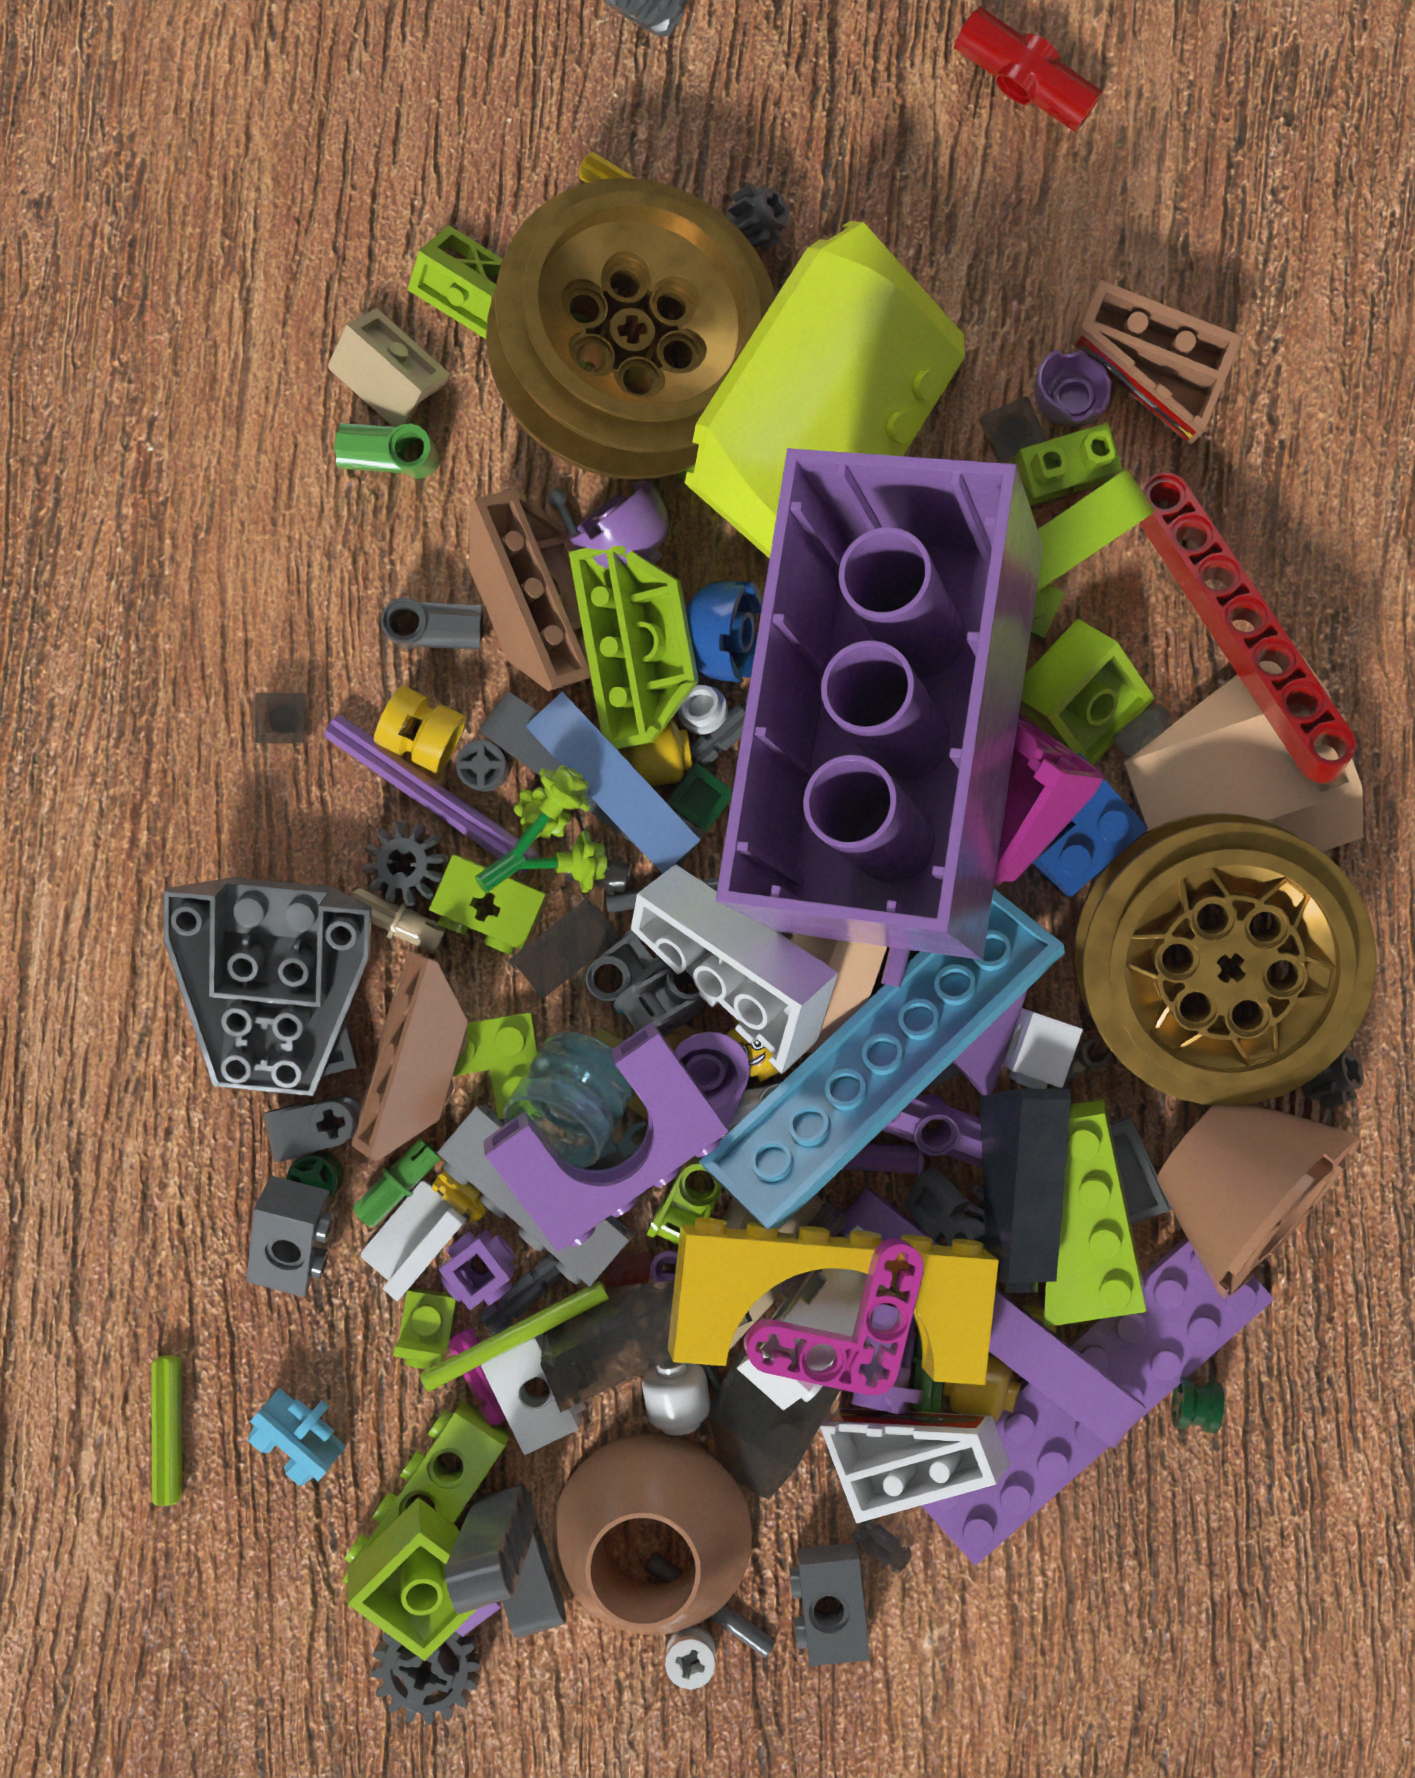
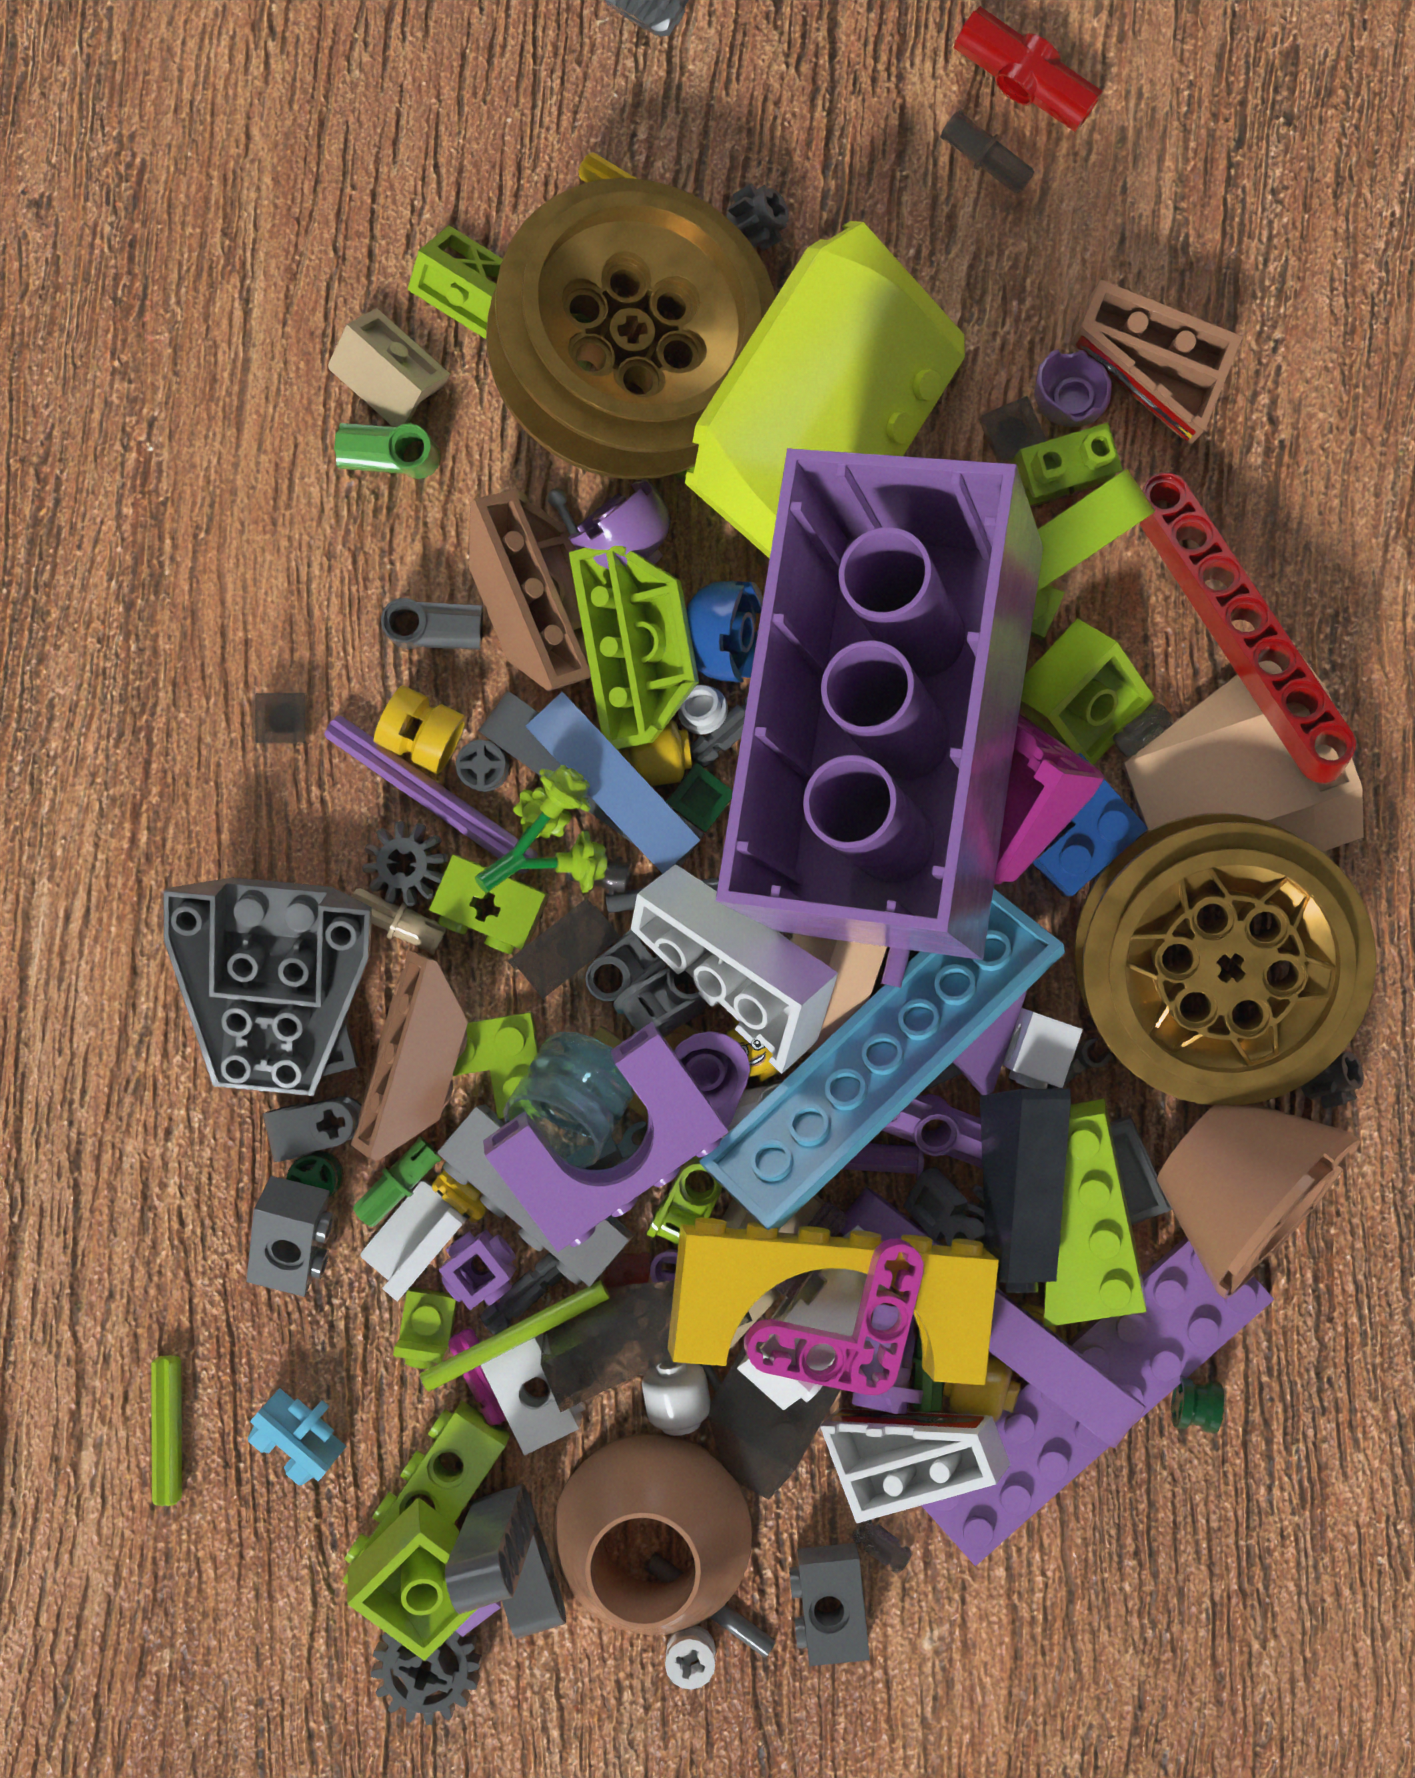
(987, 152): none -> clear smoke axle

